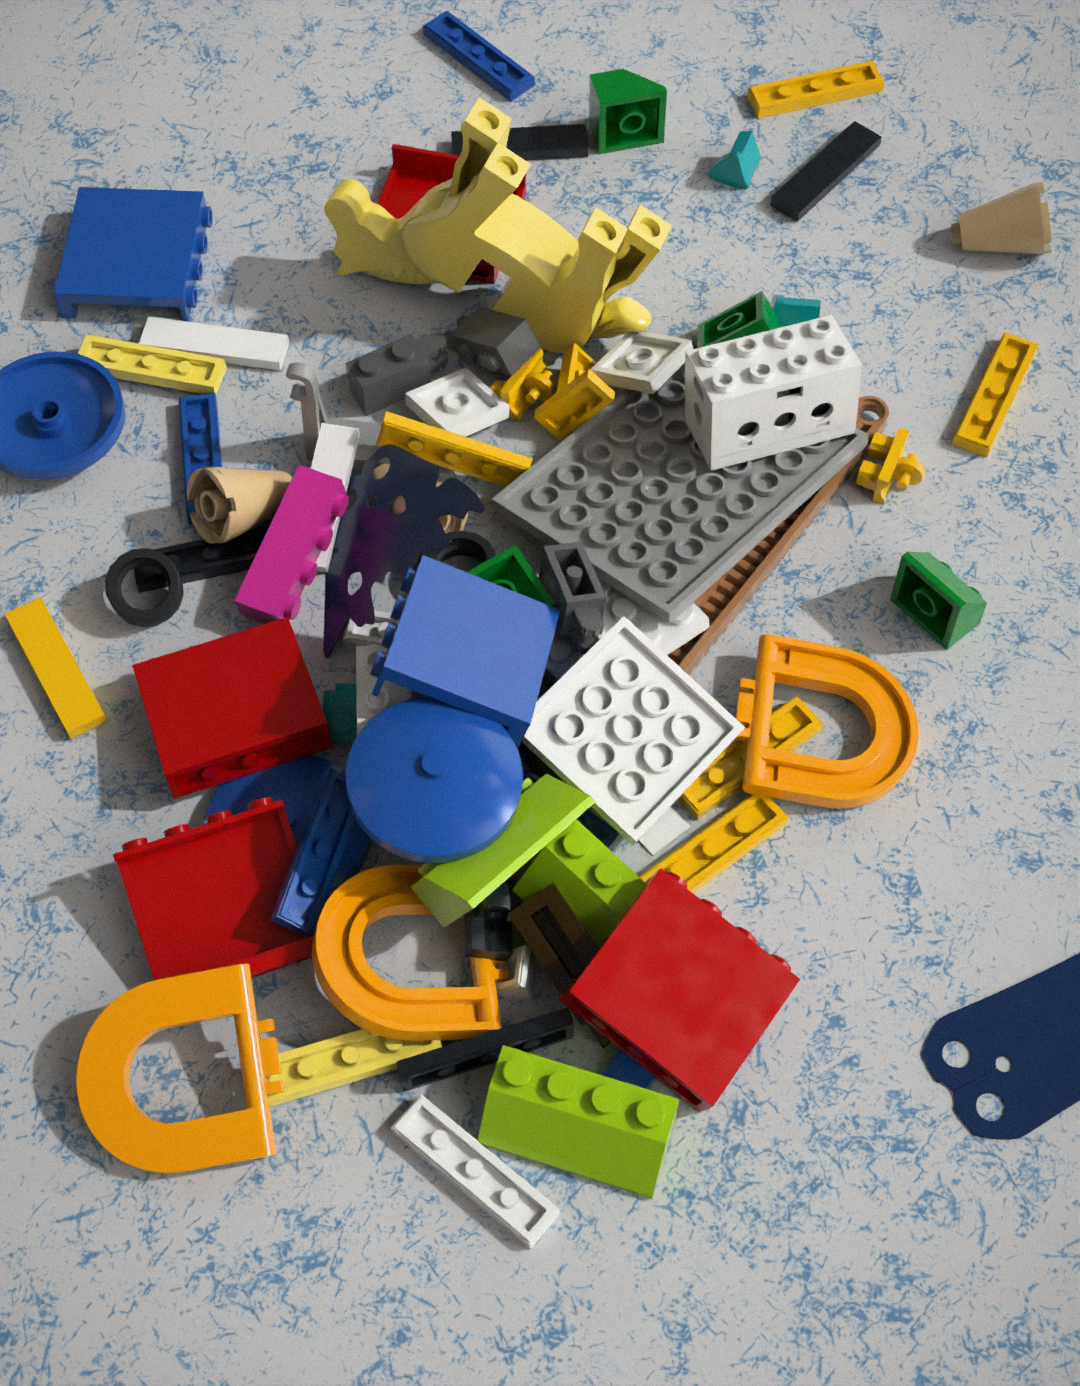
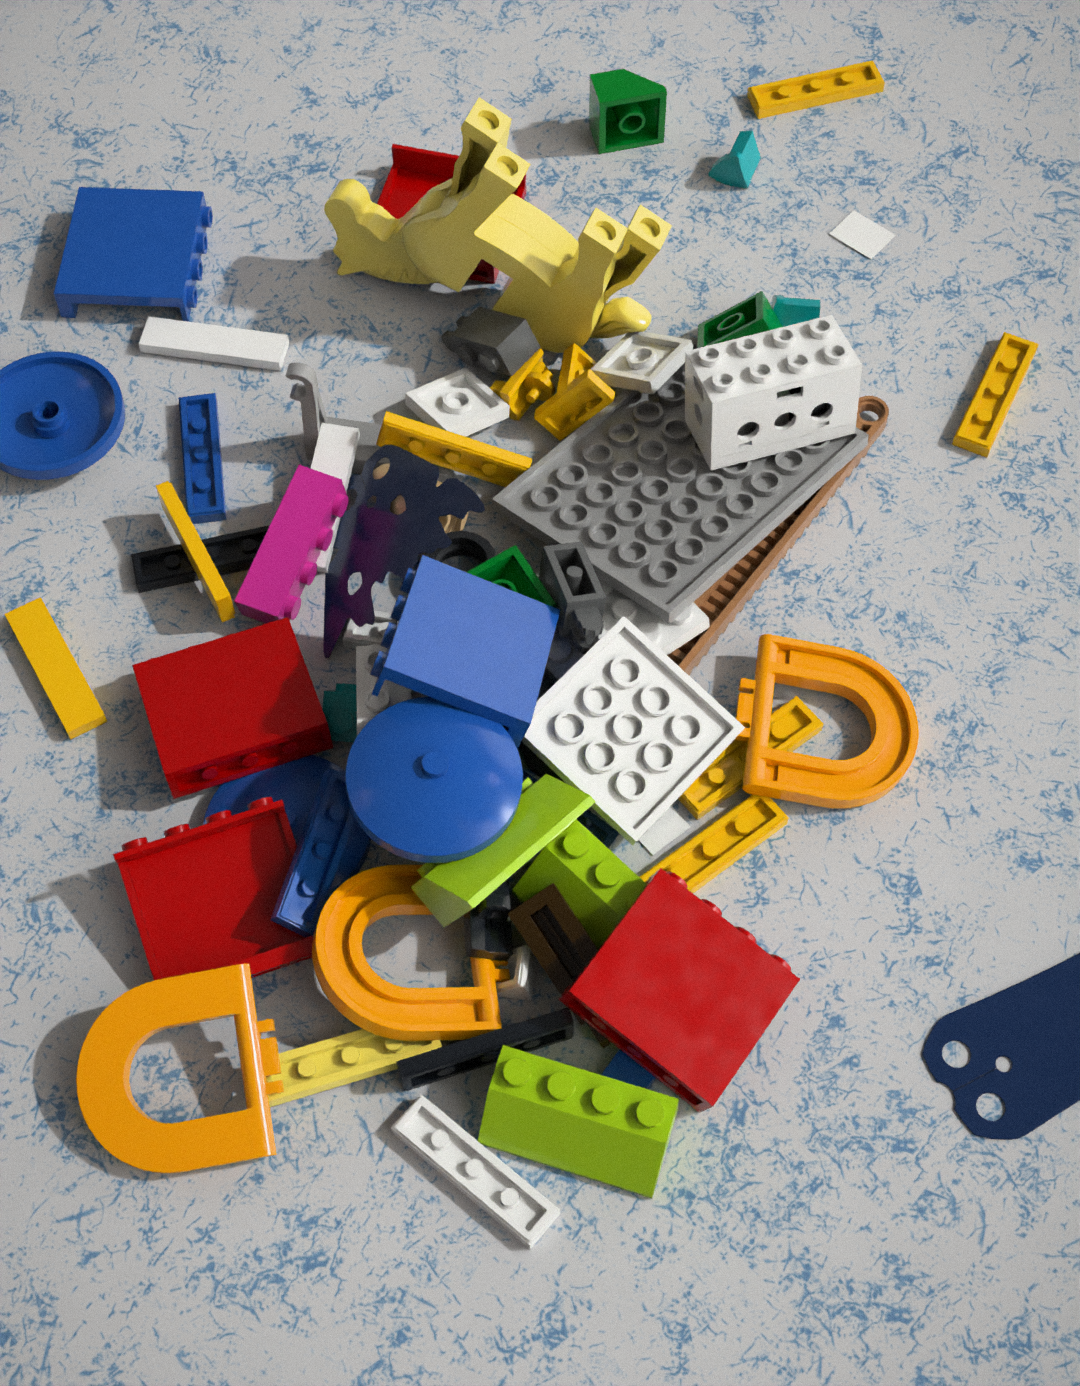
(131, 560): black tyre -> none
(156, 364): light yellow plate -> none
(196, 551): none -> yellow tile
(234, 500): tan cone -> none
(395, 369): dark grey hinge -> none
(479, 56): blue tile -> none
(540, 142): black tile -> none
(825, 171): black tile -> none
(862, 234): none -> white sticker
(890, 450): yellow hips -> none
(936, 598): green slope -> none
(1006, 224): tan cone -> none

